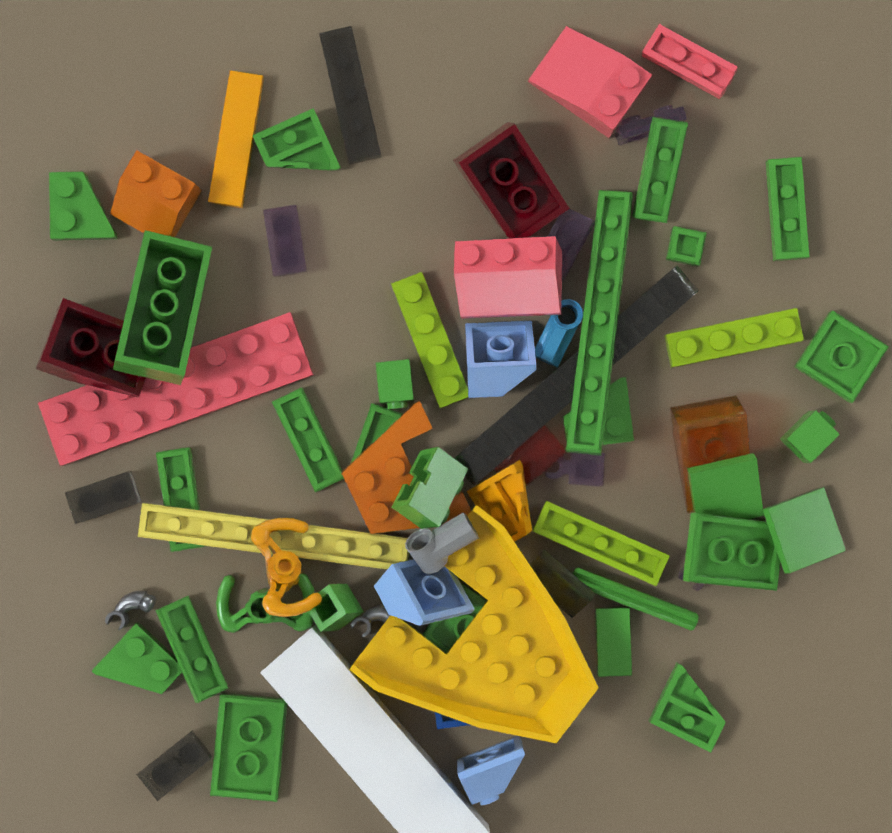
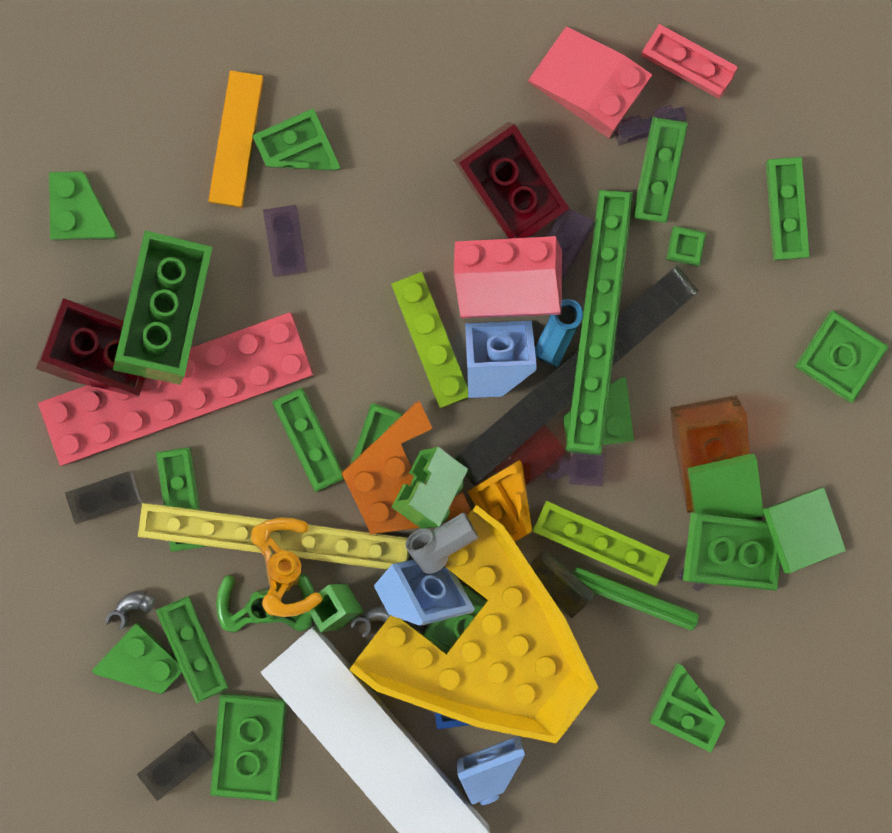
(153, 196): orange slope -> none
(350, 95): clear smoke tile -> none
(395, 383): bright green brick -> none
(613, 641): bright green tile -> none
(734, 337): lime plate -> none
(810, 435): bright green brick -> none

